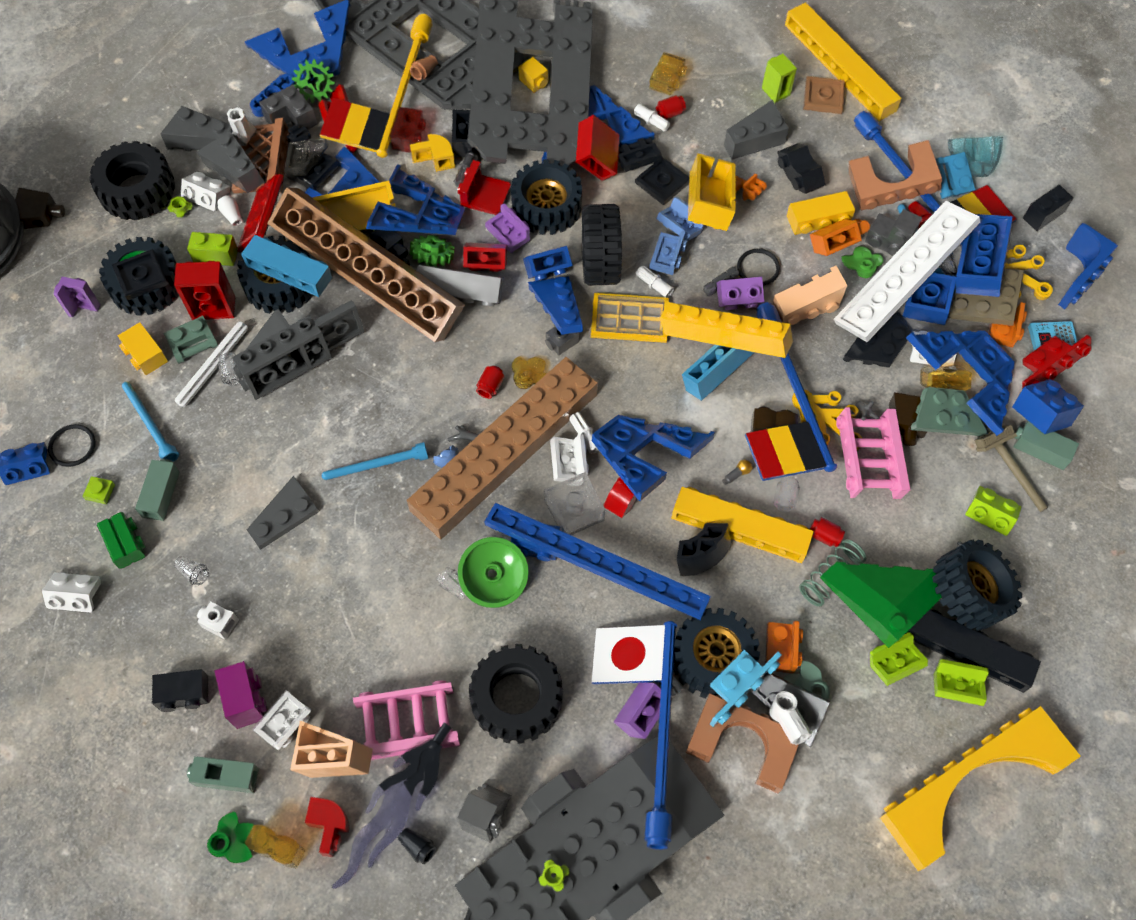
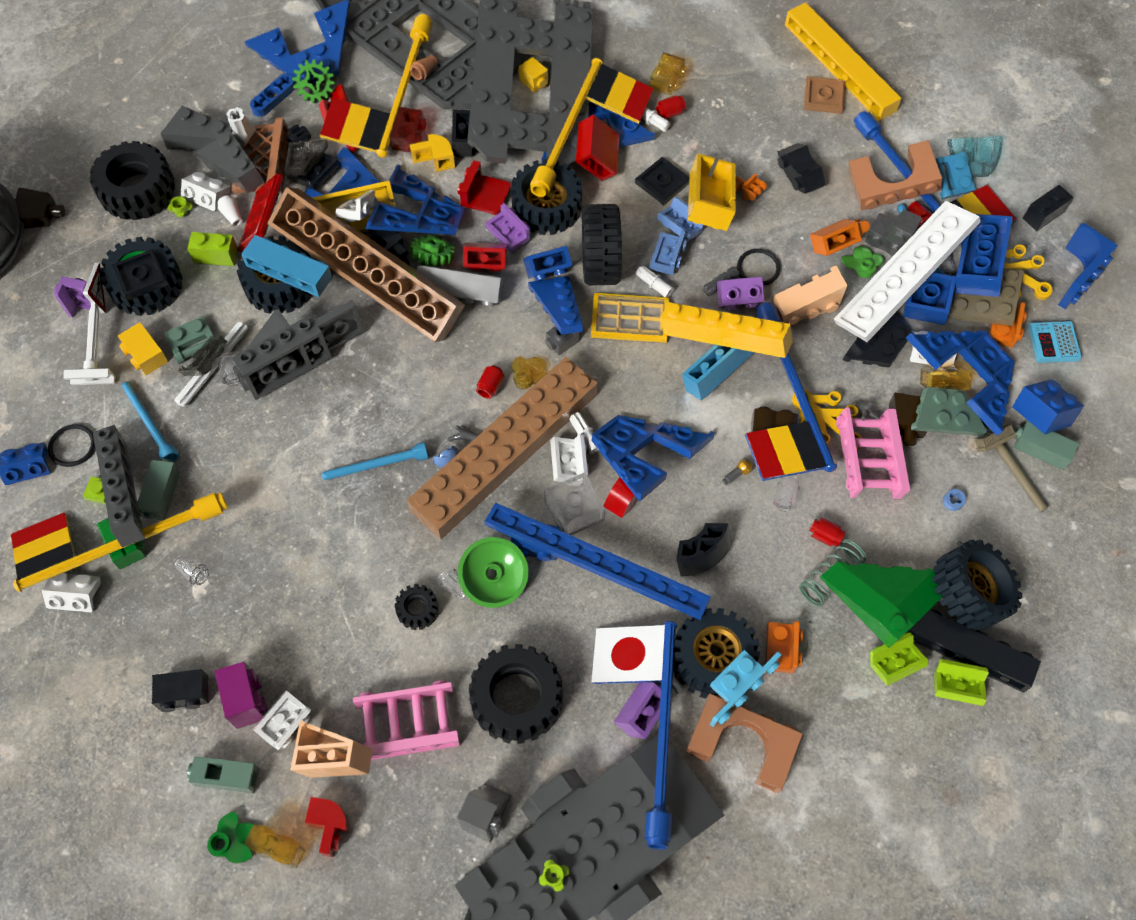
(48, 549): none -> flag
(90, 374): none -> white piece
(118, 486): none -> dark grey brick
(204, 357): none -> clear smoke wing
(205, 290): red brick -> none
(222, 624): white brick -> none
(282, 514): dark grey wing -> none
(290, 106): flat silver brick -> none
(357, 208): none -> white bracket
(396, 803): piece -> none
(417, 846): black cone -> none
(422, 619): none -> black tyre
(462, 168): flat silver axle -> none
(607, 89): none -> flag
(638, 154): black plate -> none
(745, 525): yellow brick -> none
(756, 132): dark grey wedge -> none
(779, 78): lime brick -> none
(789, 718): white piece -> none
(809, 678): sand green plate -> none
(811, 706): dark grey wing -> none
(819, 212): yellow brick -> none
(919, 818): yellow arch -> none
(956, 506): none -> medium blue bush
(993, 510): lime bracket -> none
(1054, 358): red bracket -> none

